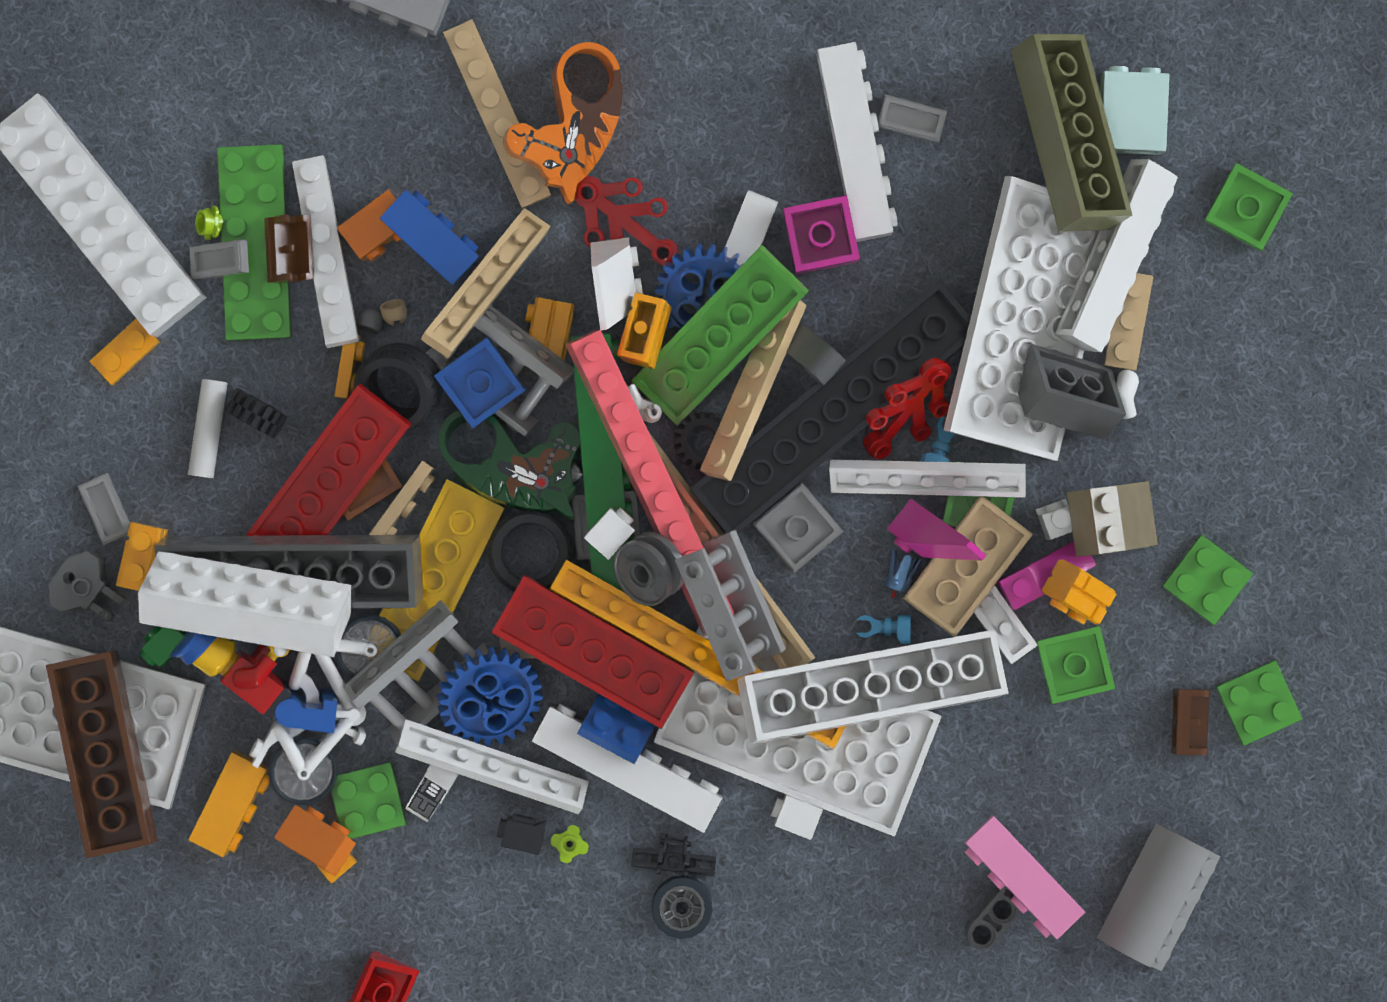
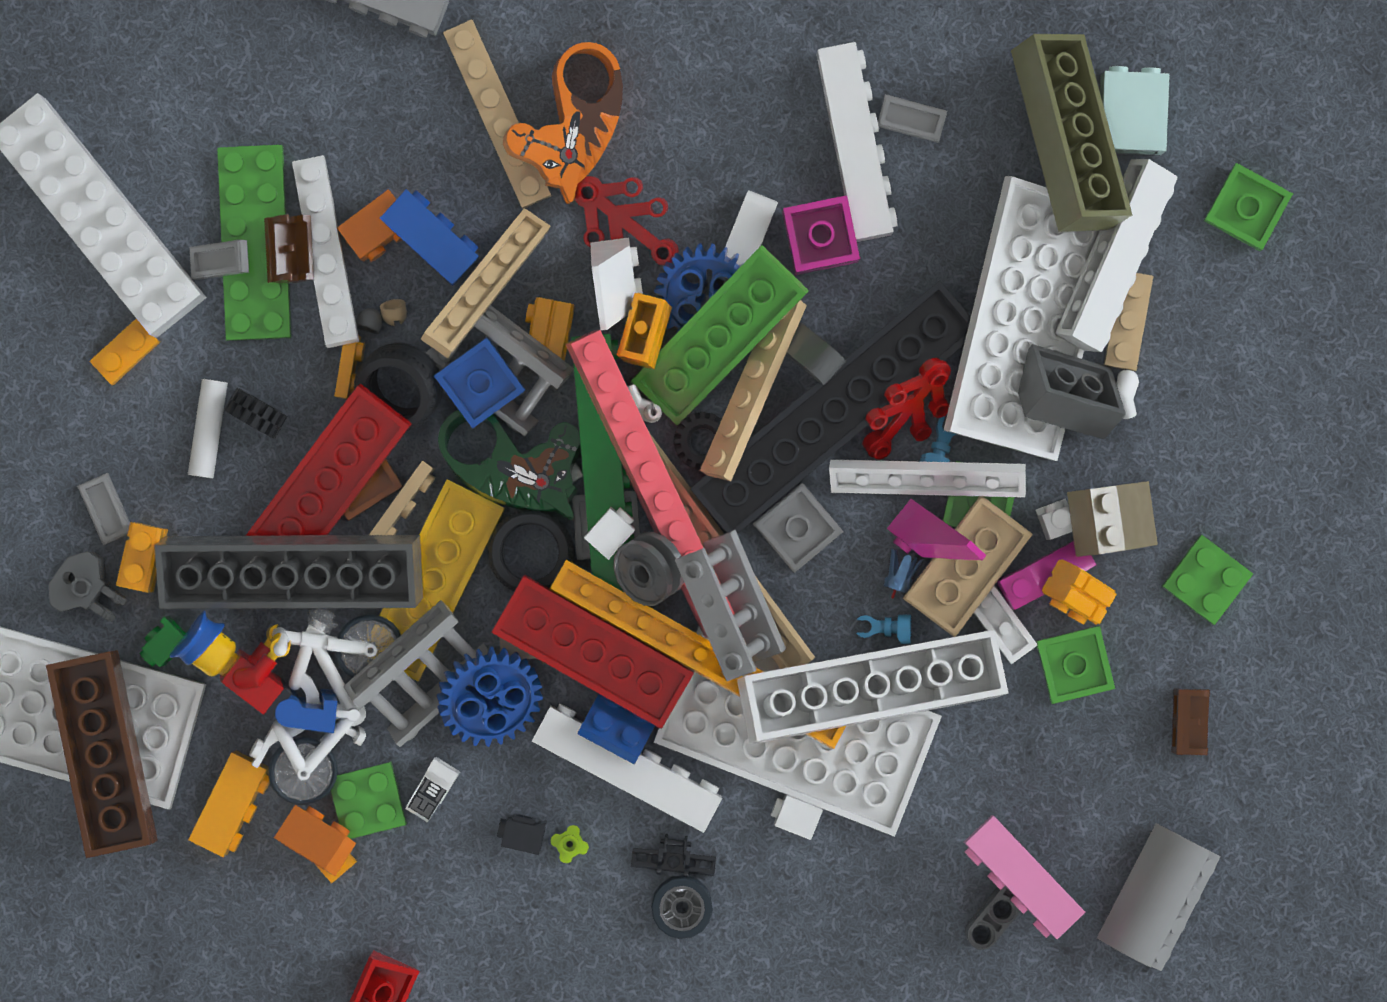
(209, 222): lime plate -> none
(245, 604): white brick -> none
(492, 766): white plate -> none
(1258, 702): bright green plate -> none

